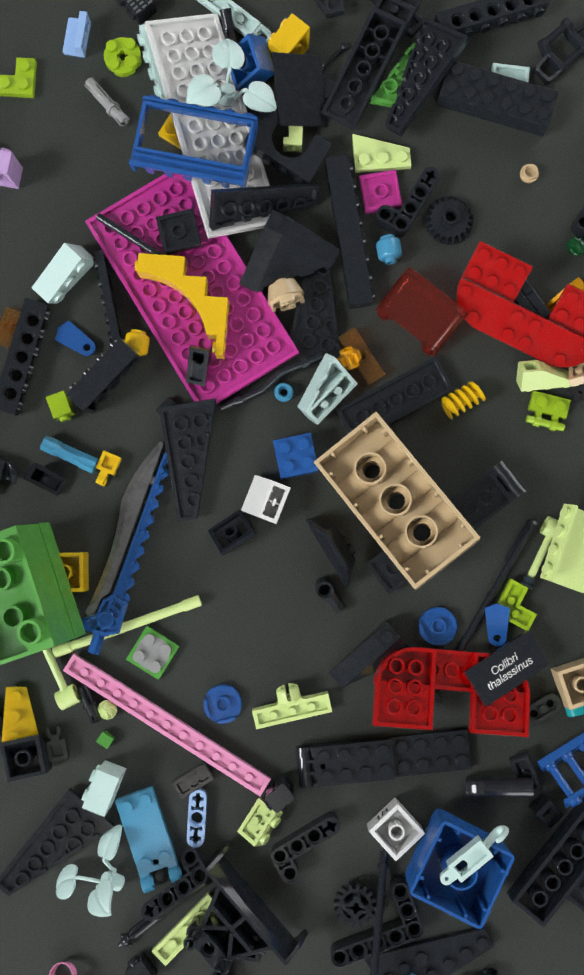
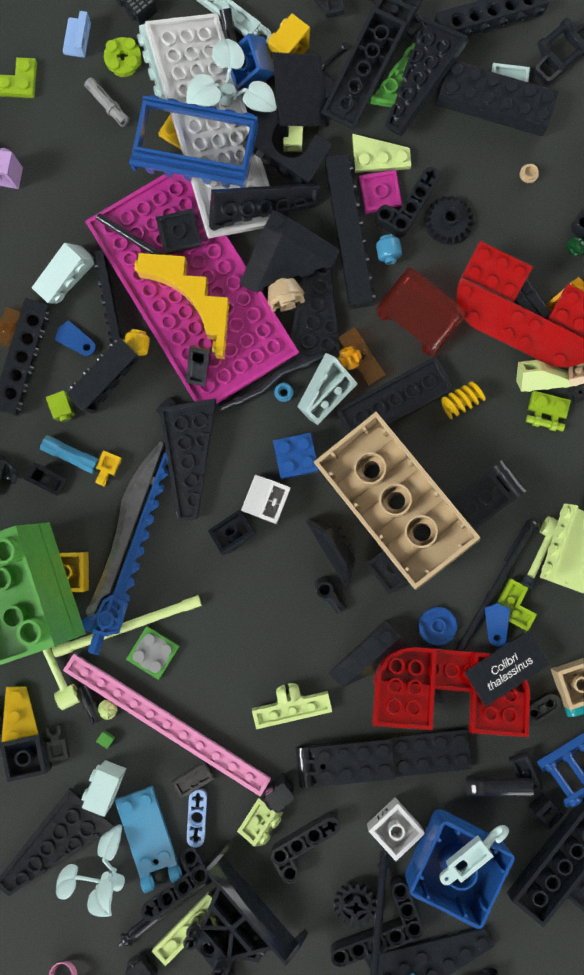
(222, 703): blue tile -> none

